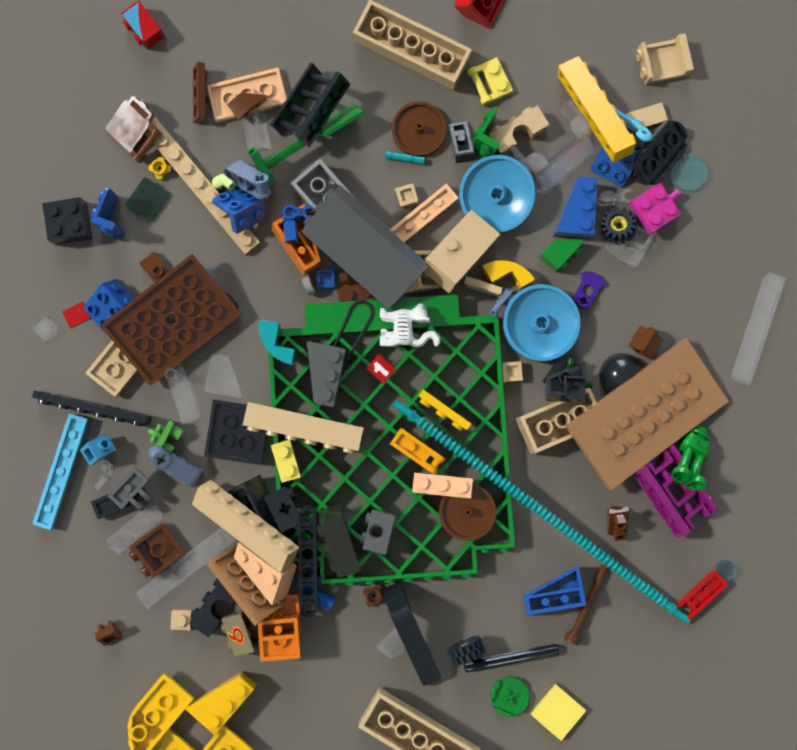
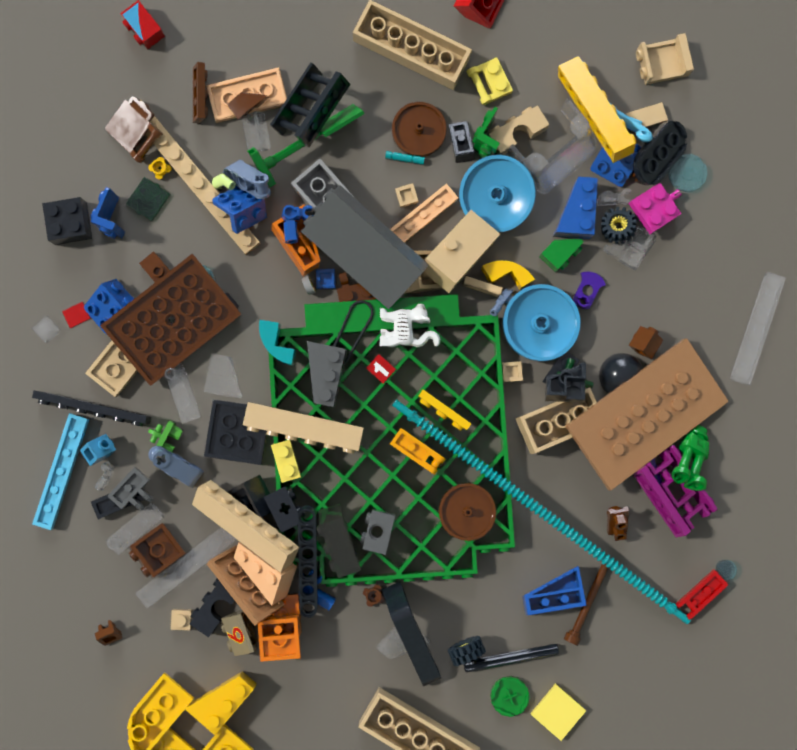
(443, 485): light nougat plate -> none

